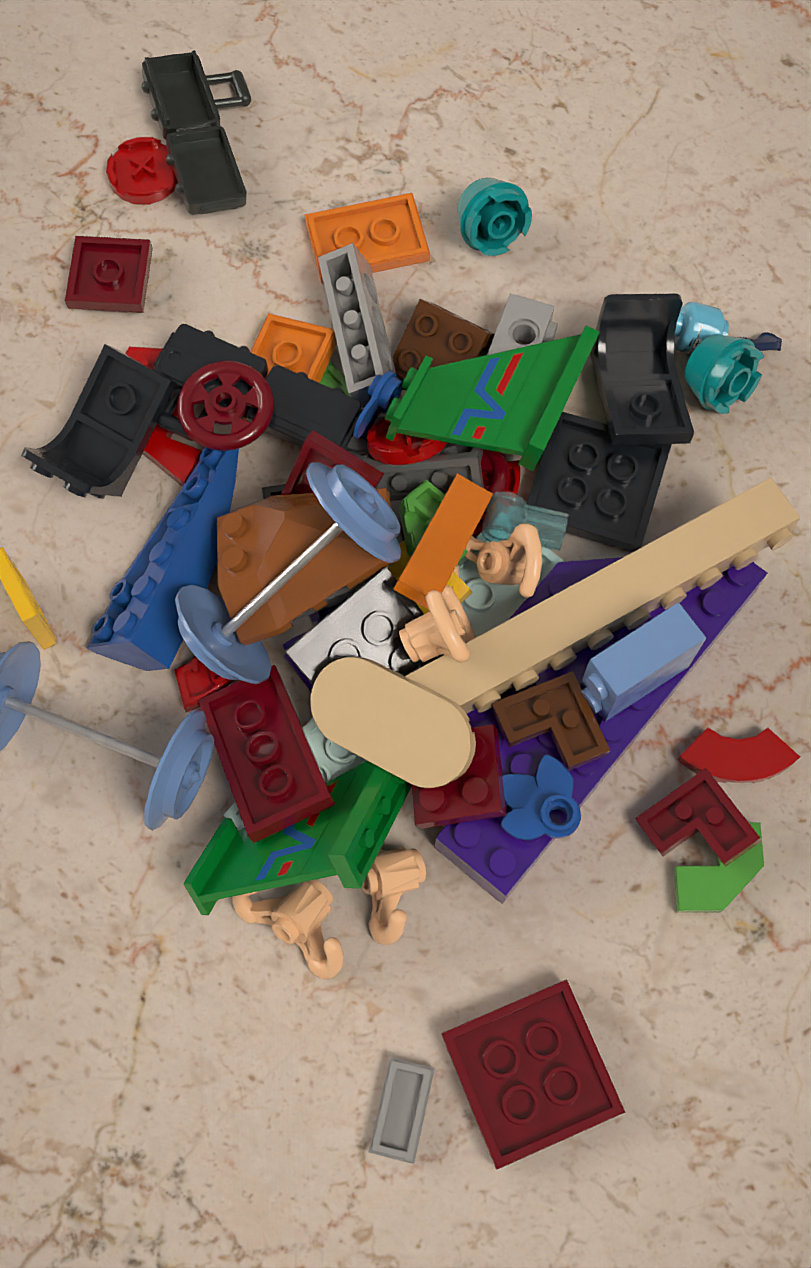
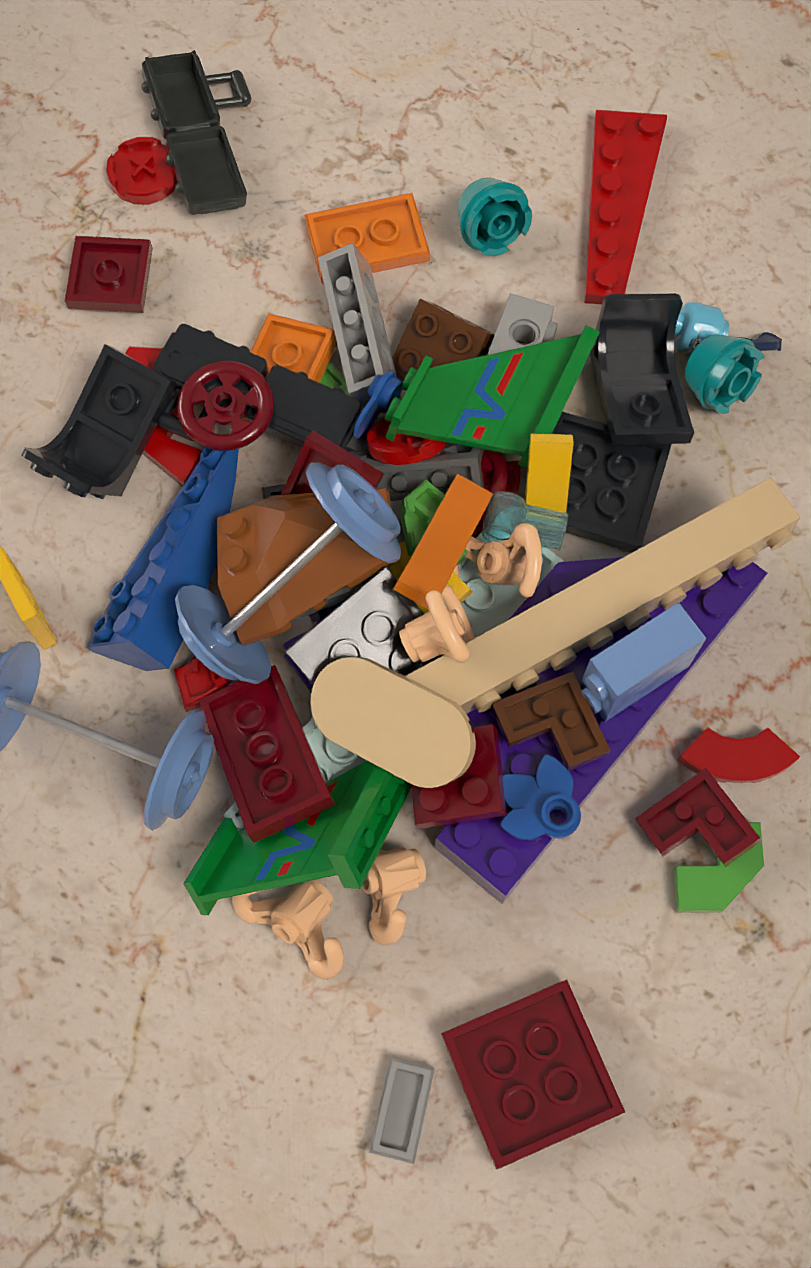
(549, 471): none -> yellow tile
(621, 179): none -> red wing

